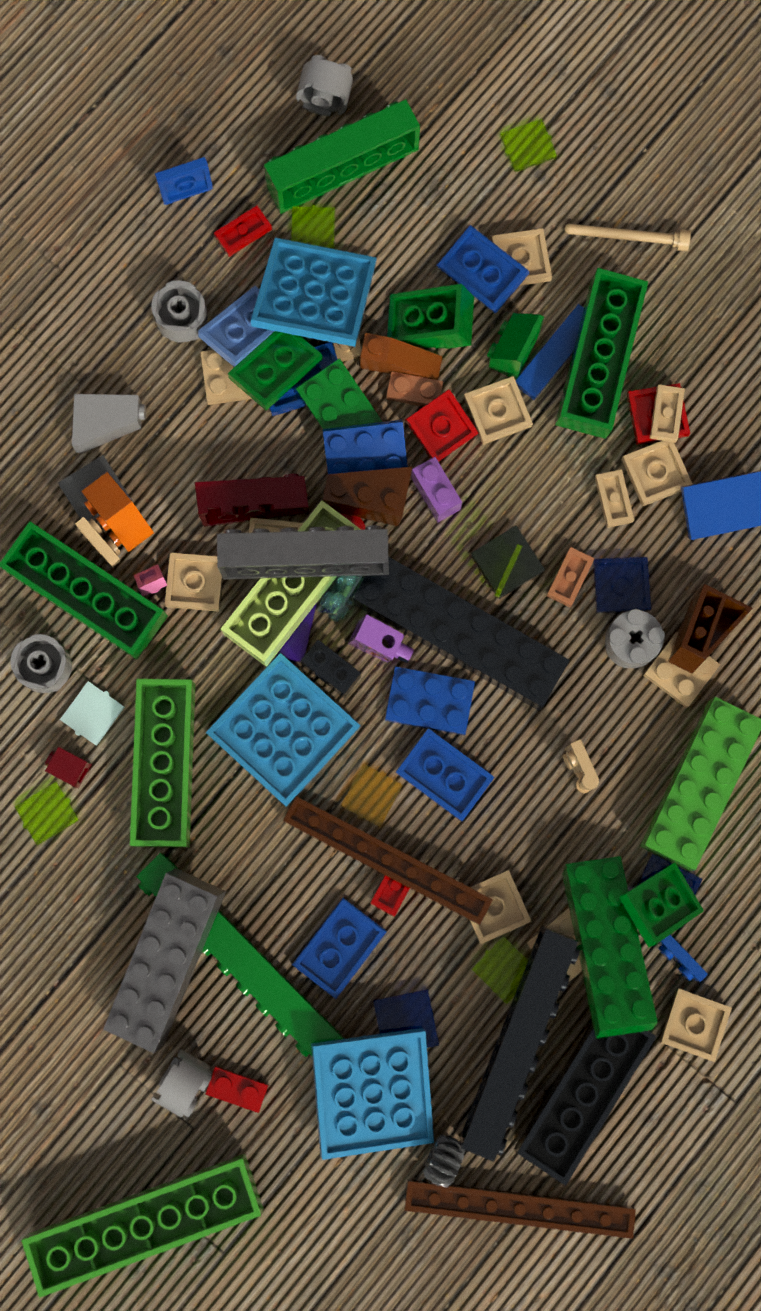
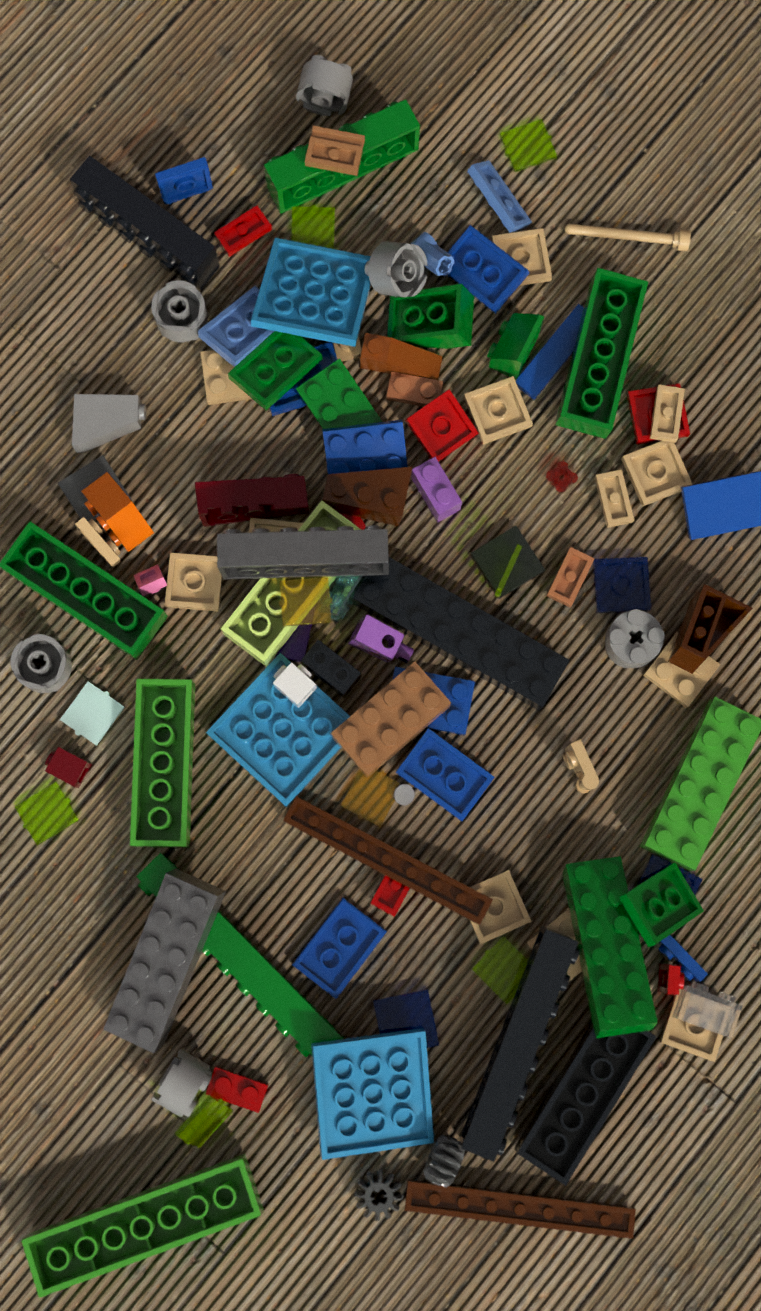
(144, 223): none -> black brick
(204, 1121): none -> clear neon green piece
(294, 683): none -> white brick
(305, 601): none -> clear yellow piece
(335, 150): none -> medium nougat plate
(380, 1205): none -> dark grey gear
(390, 719): none -> medium nougat brick
(397, 269): none -> light grey brick
(404, 794): none -> light grey piece
(438, 260): none -> medium blue piece
(499, 196): none -> medium blue plate
(561, 484): none -> clear red plate
(670, 979): none -> red plate
(707, 1010): none -> clear brick

